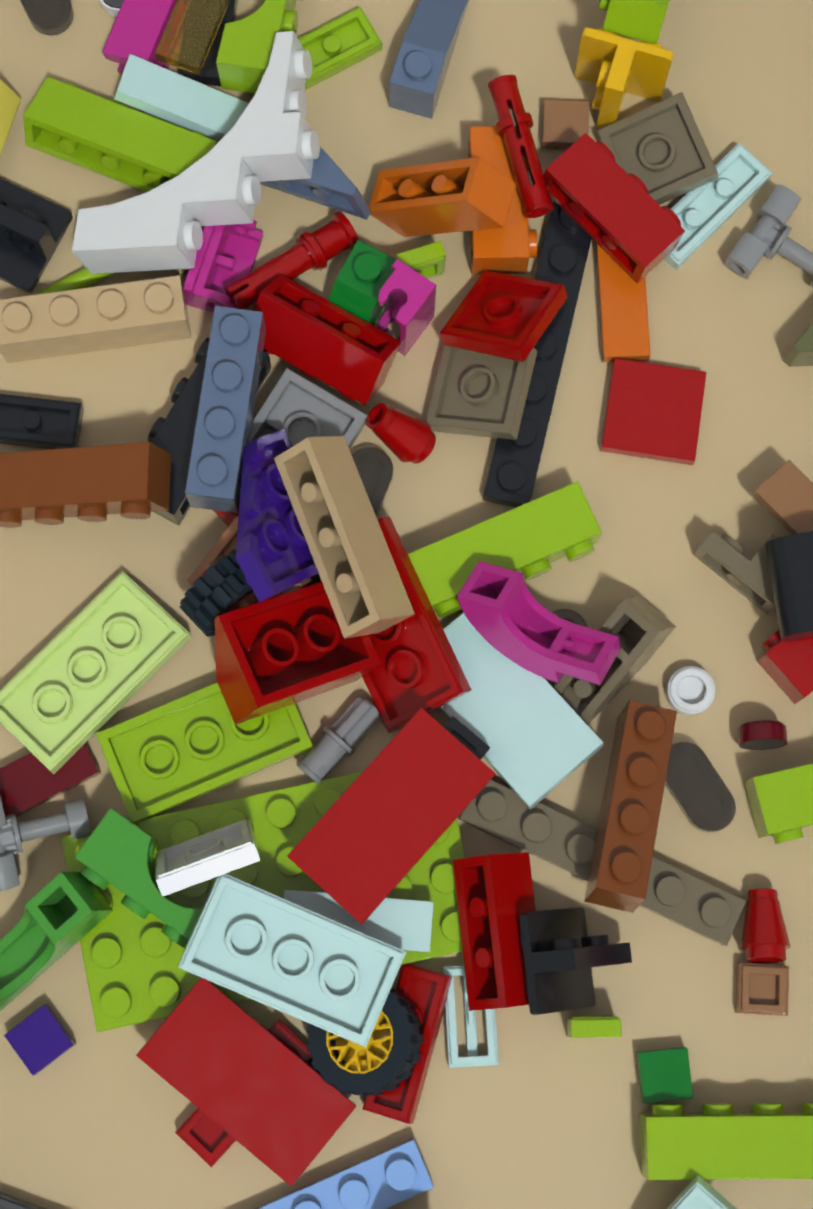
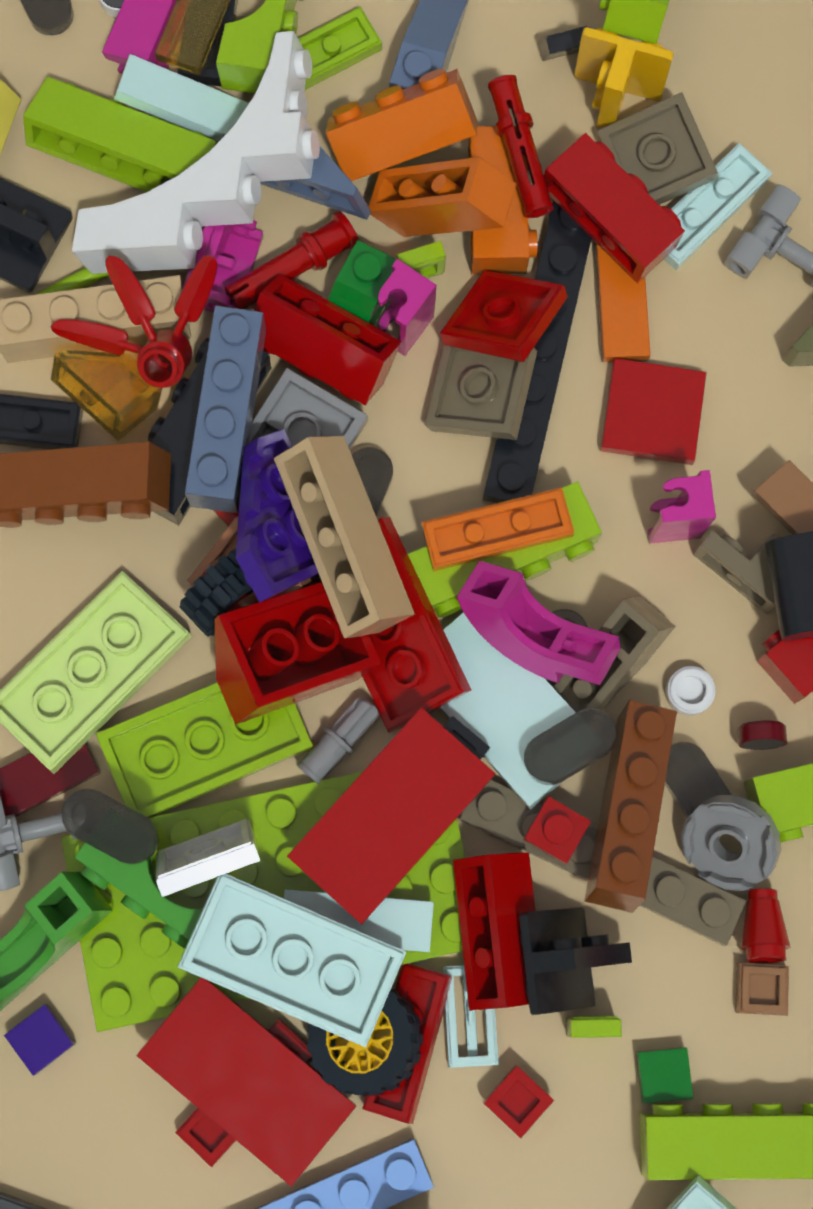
(106, 388): none -> clear yellow slope
(110, 826): none -> clear smoke tile
(168, 351): none -> red plant
(401, 124): none -> orange brick
(403, 434): red cone -> none
(497, 529): none -> orange tile
(518, 1101): none -> red plate
(557, 830): none -> red plate
(561, 44): none -> black tile
(563, 122): medium nougat tile -> none
(570, 746): none -> clear smoke tile
(688, 514): none -> dark pink hinge
(742, 820): none -> light grey tile

